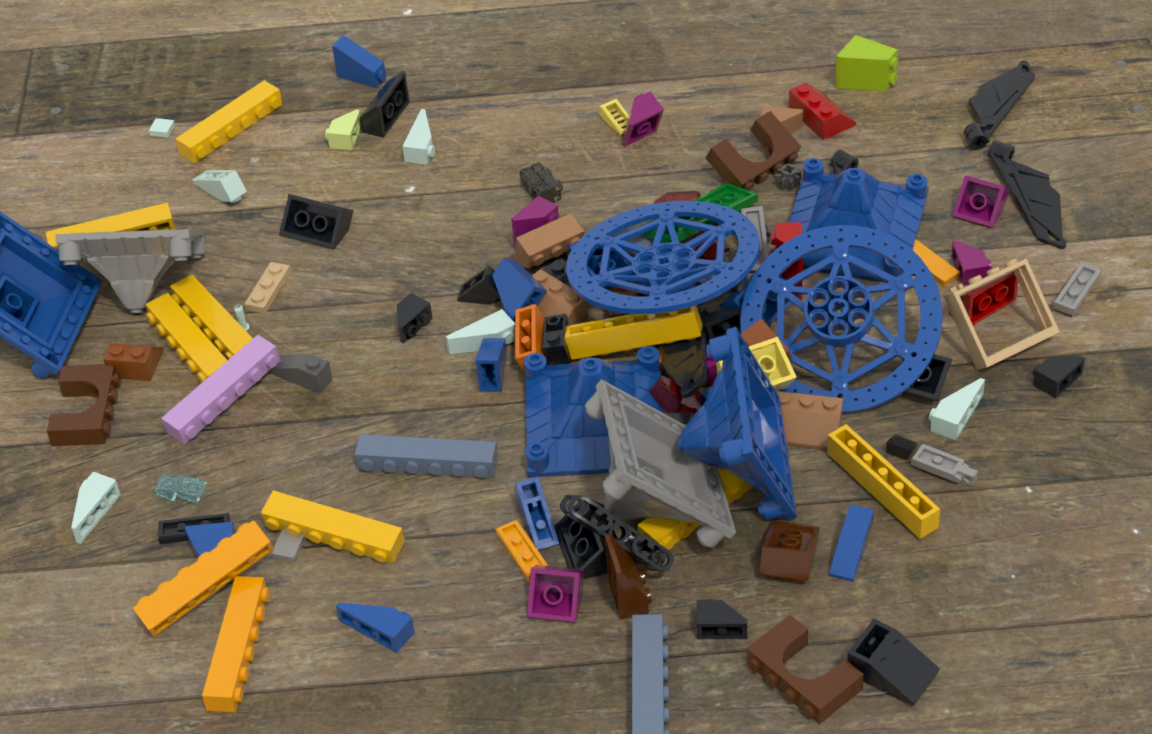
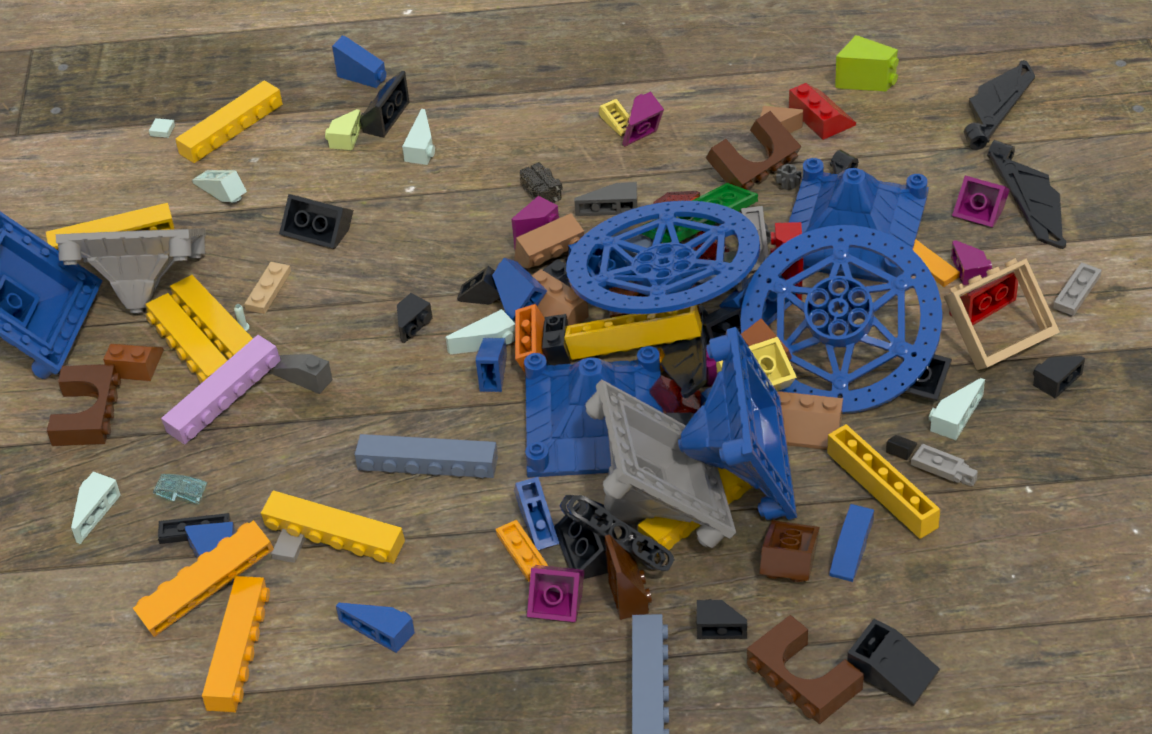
(608, 200): none -> dark grey slope

